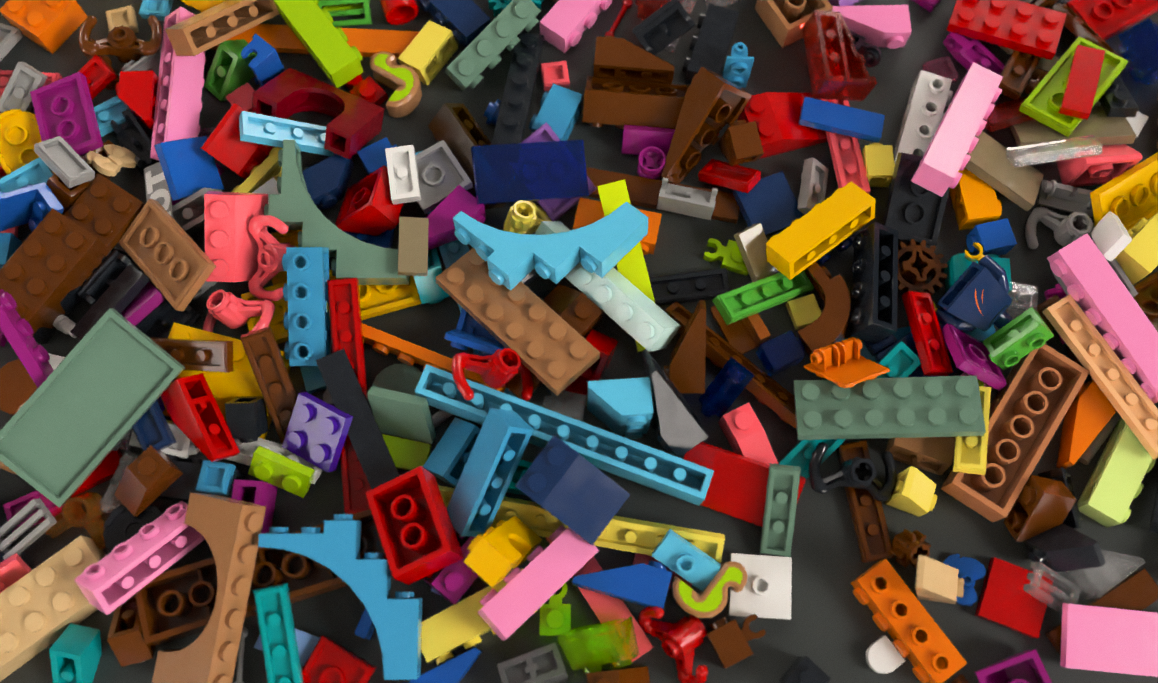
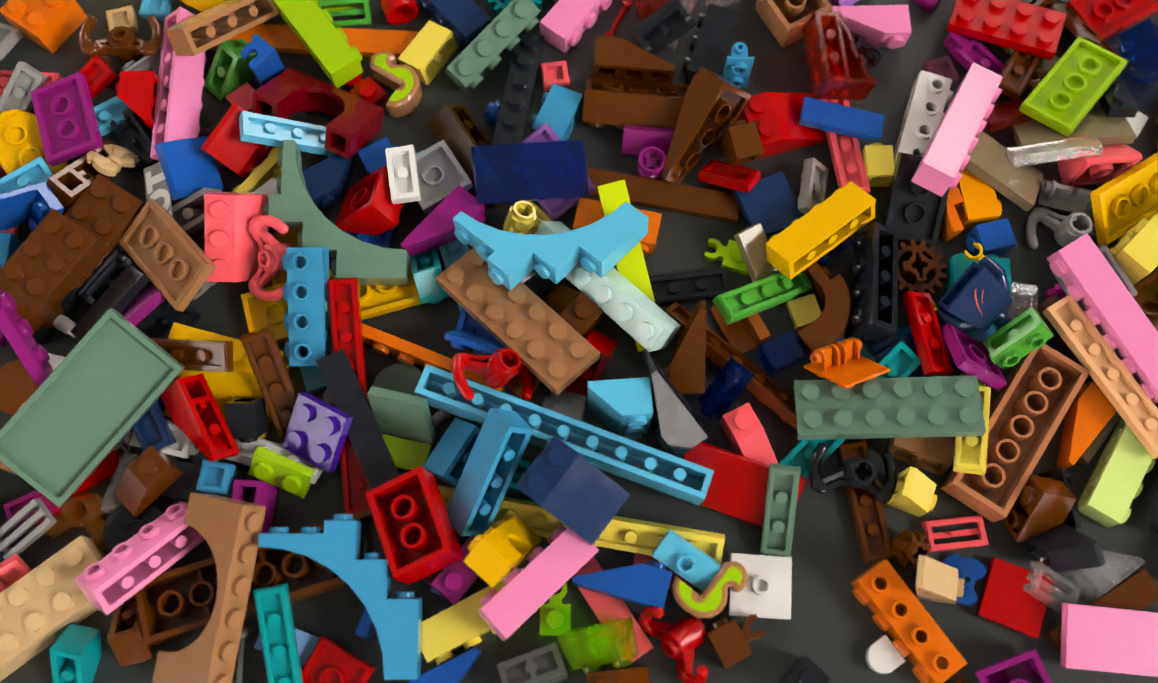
(64, 161): light grey tile -> none
(235, 311): coral piece -> none
(413, 246): dark tan tile -> none
(686, 200): light grey hinge -> none
(951, 224): none -> orange slope
(980, 530): none -> coral tile
(1082, 82): red tile -> none
(1110, 236): white tile -> none

